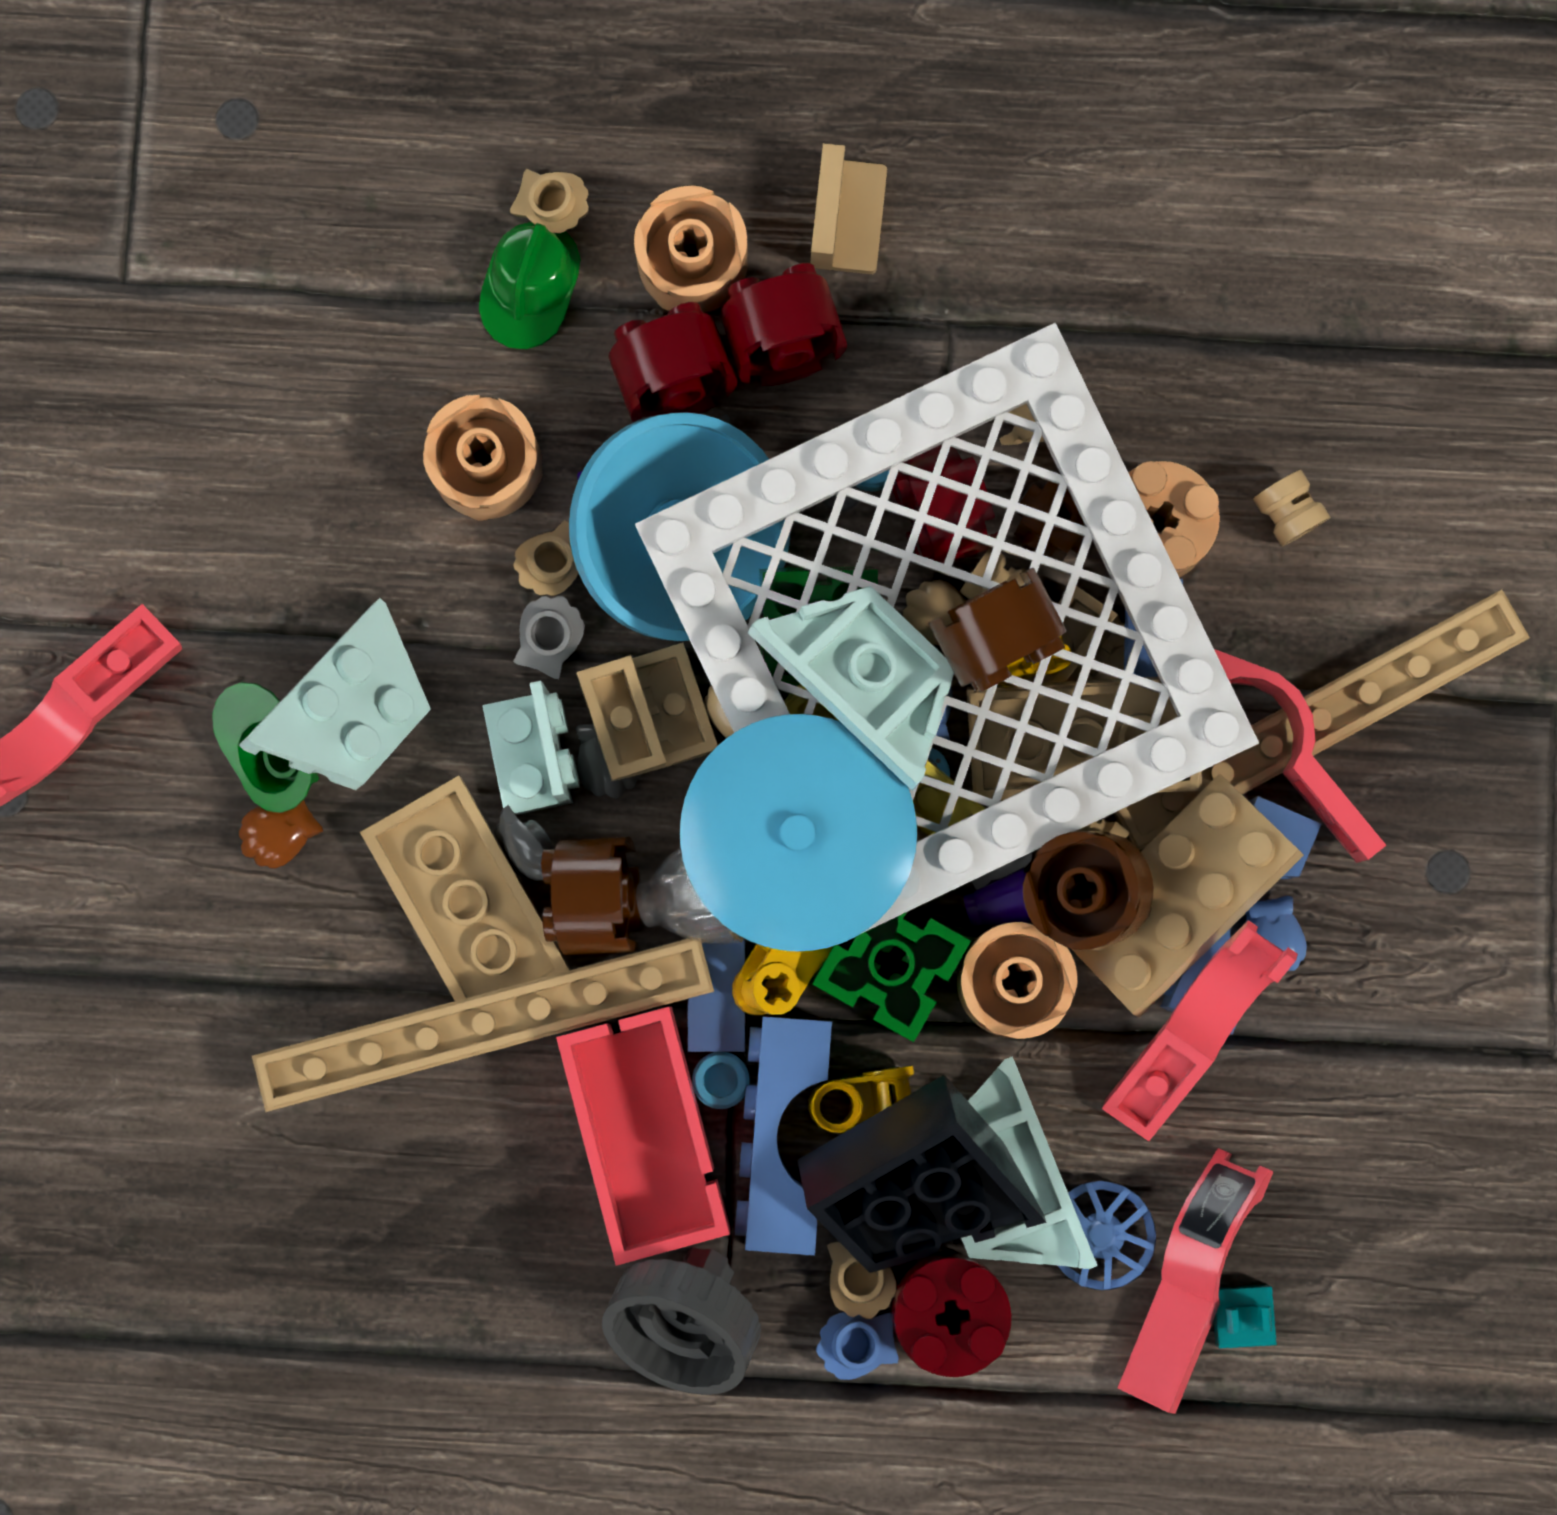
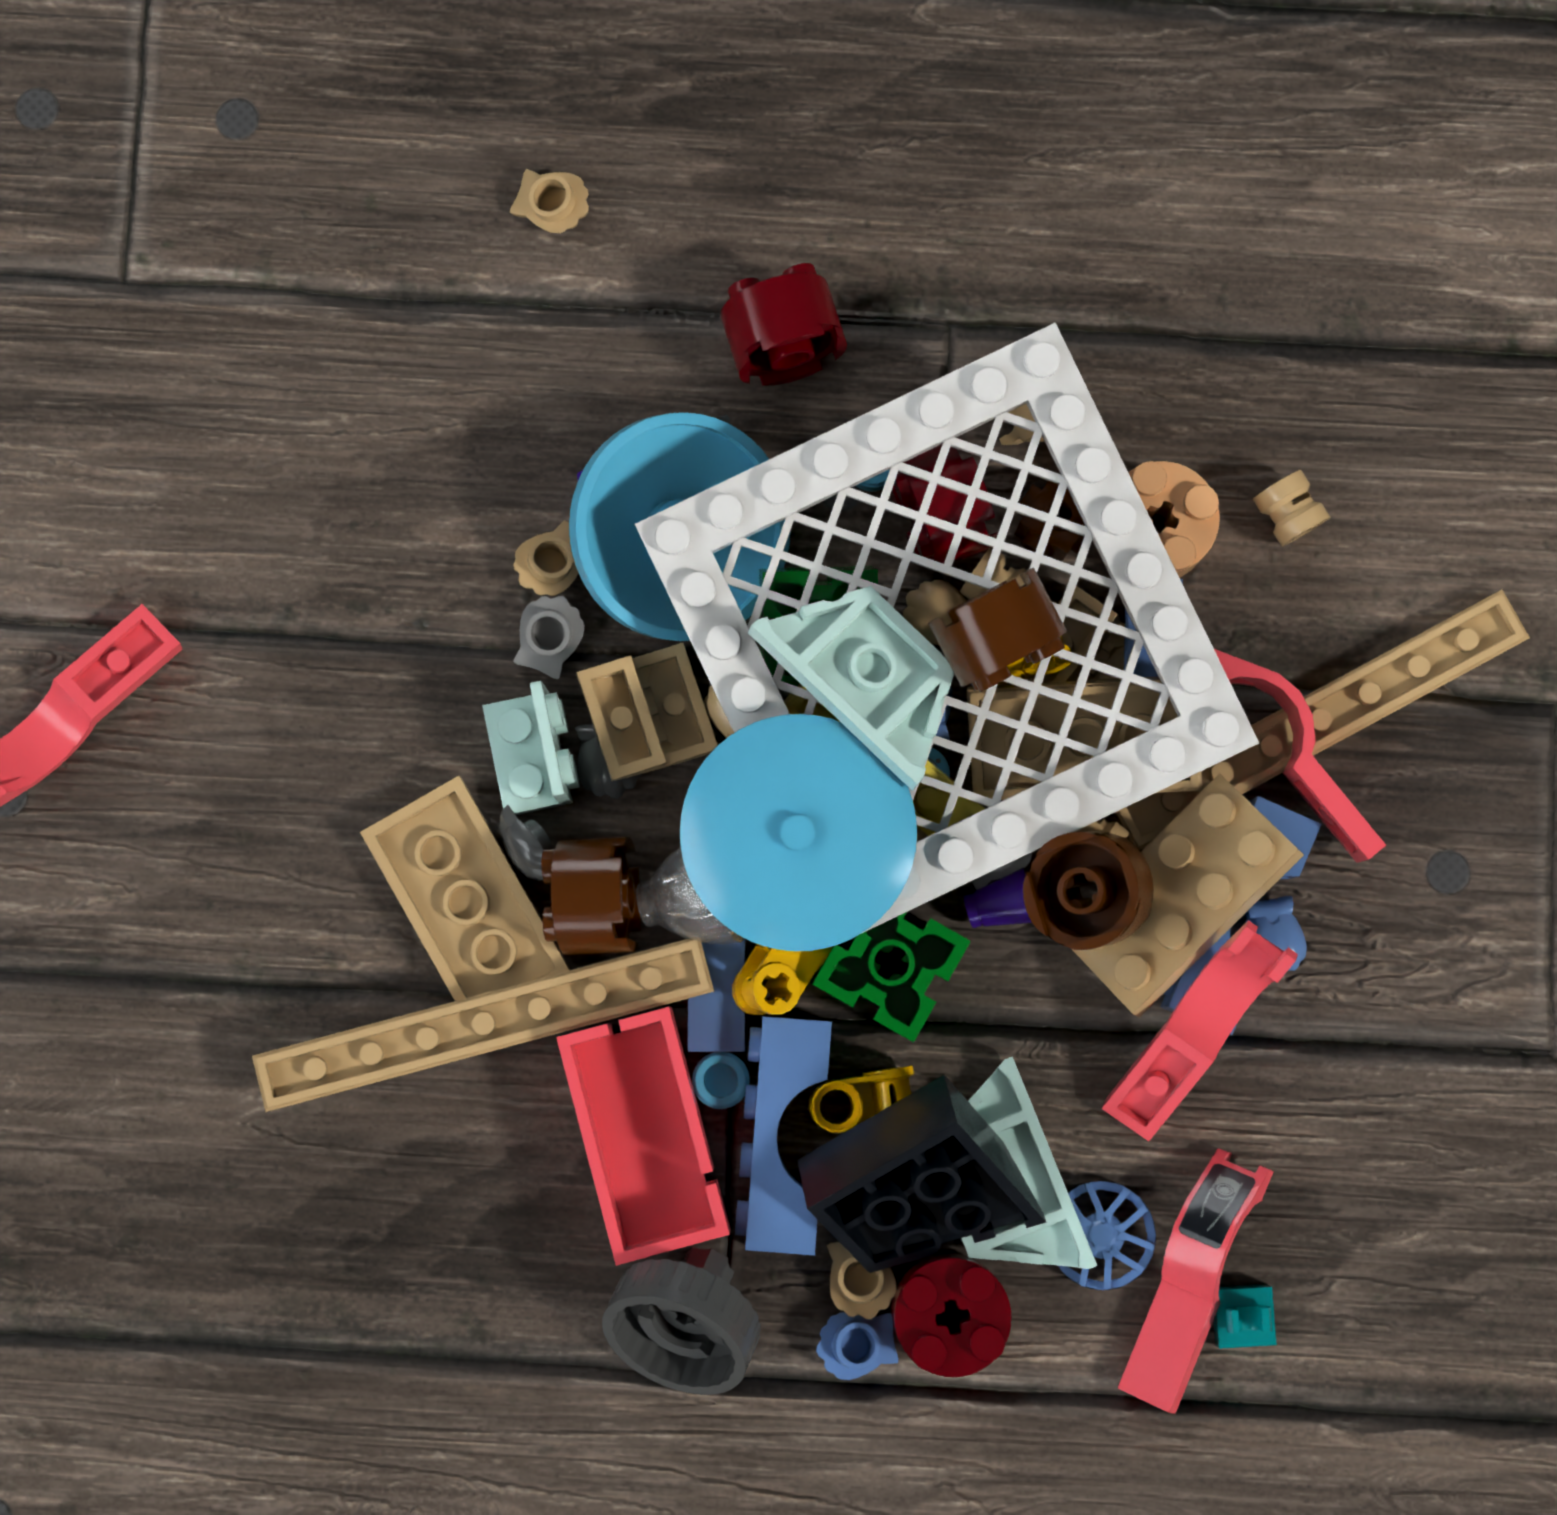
(263, 775): green piece -> none
(276, 837): dark orange animal -> none
(347, 706): light aqua wing -> none
(499, 430): light nougat brick -> none
(529, 285): green piece -> none
(671, 363): dark red brick -> none
(685, 218): light nougat brick -> none
(848, 213): tan panel -> none
(1045, 995): light nougat brick -> none

